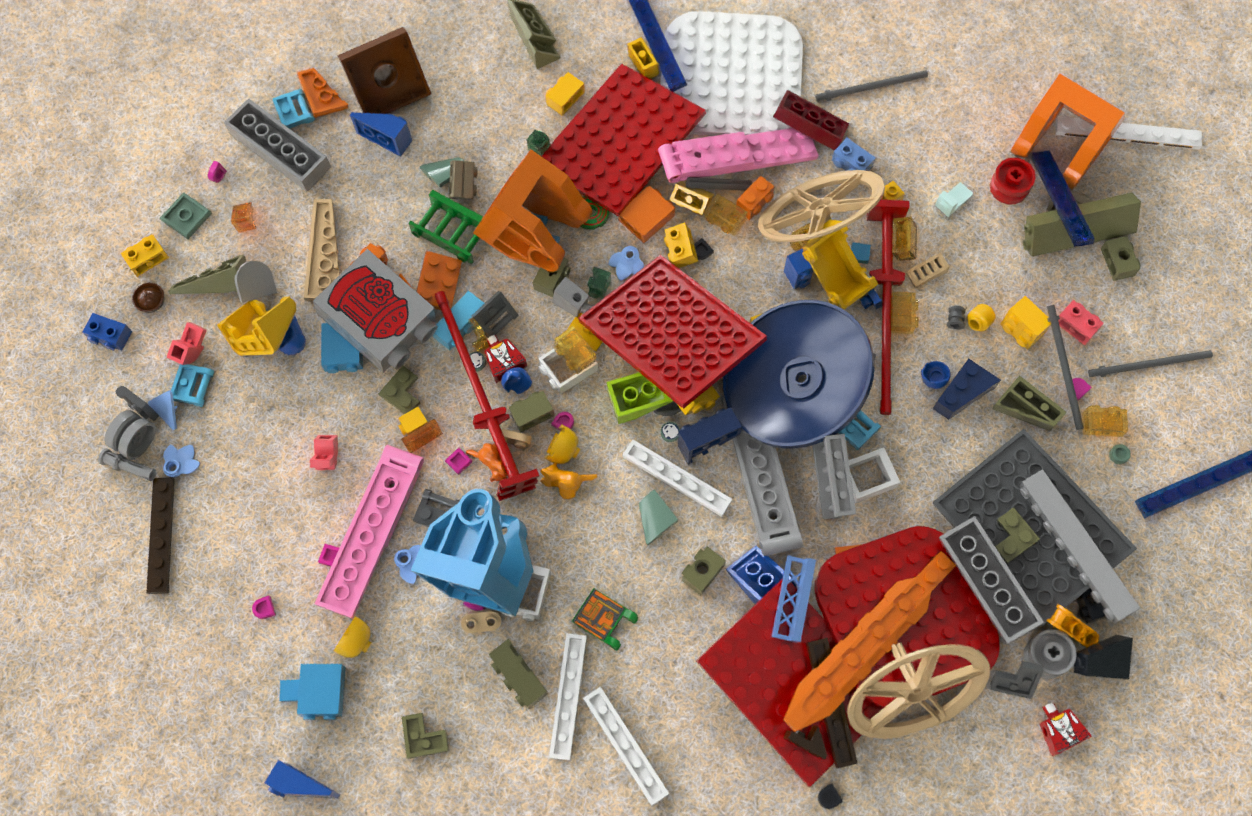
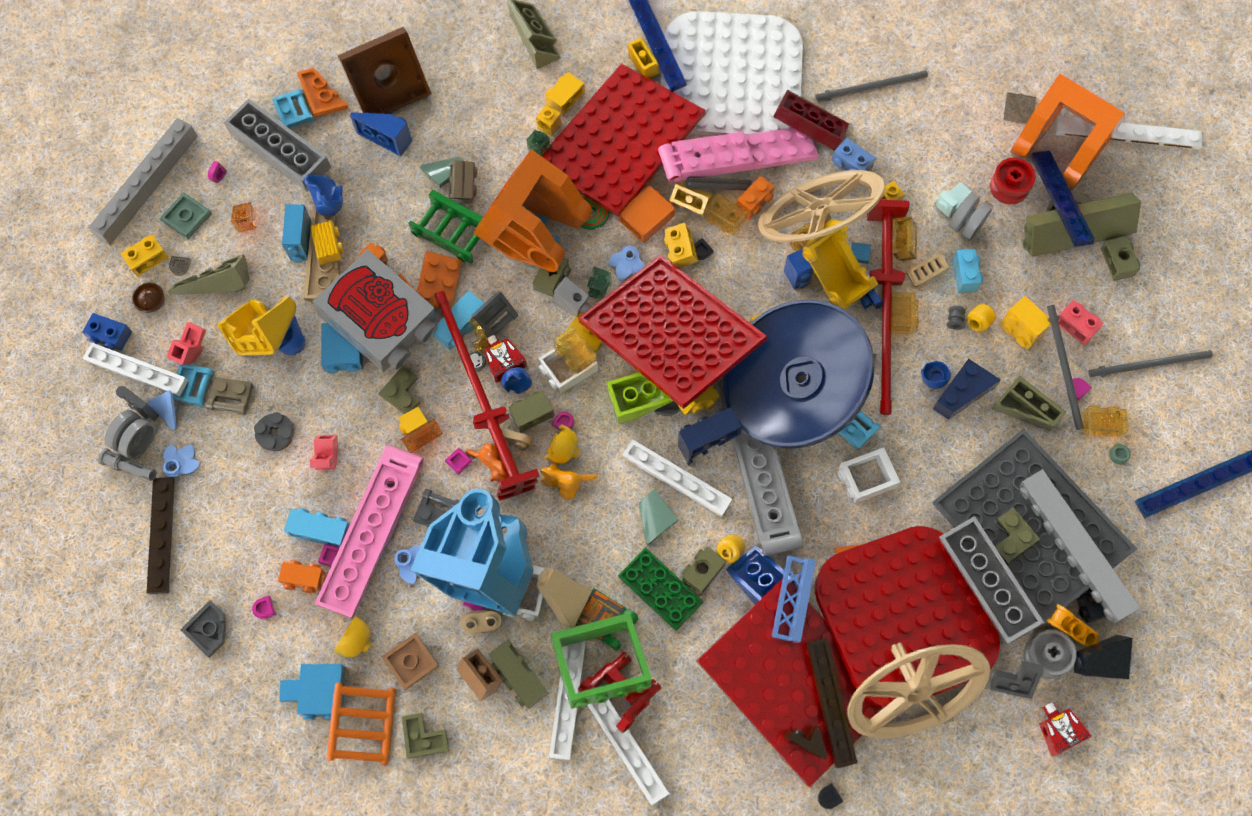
(135, 369): none -> white plate
(143, 181): none -> light grey brick
(179, 265): none -> clear smoke tile
(207, 628): none -> dark grey plate
(231, 390): none -> dark tan plate
(254, 281): light grey tile -> none
(271, 442): none -> dark grey plate
(292, 782): blue slope -> none
(296, 232): none -> dark azure brick
(300, 576): none -> orange brick
(316, 527): none -> medium azure brick
(325, 194): none -> blue piece
(326, 242): none -> yellow brick
(338, 711): none -> orange bar
(410, 661): none -> medium nougat plate
(479, 674): none -> medium nougat brick
(548, 120): none -> yellow brick
(563, 595): none -> tan slope
(592, 631): none -> bright green window
(611, 673): none -> red connector
(660, 589): none -> green tile
(669, 431): tile -> none
(731, 548): none -> yellow head
(834, 477): light grey fence -> none
(856, 654): orange plate -> none
(966, 270): none -> medium azure brick
(970, 215): none -> light grey wheel
(1018, 107): none -> clear smoke piece

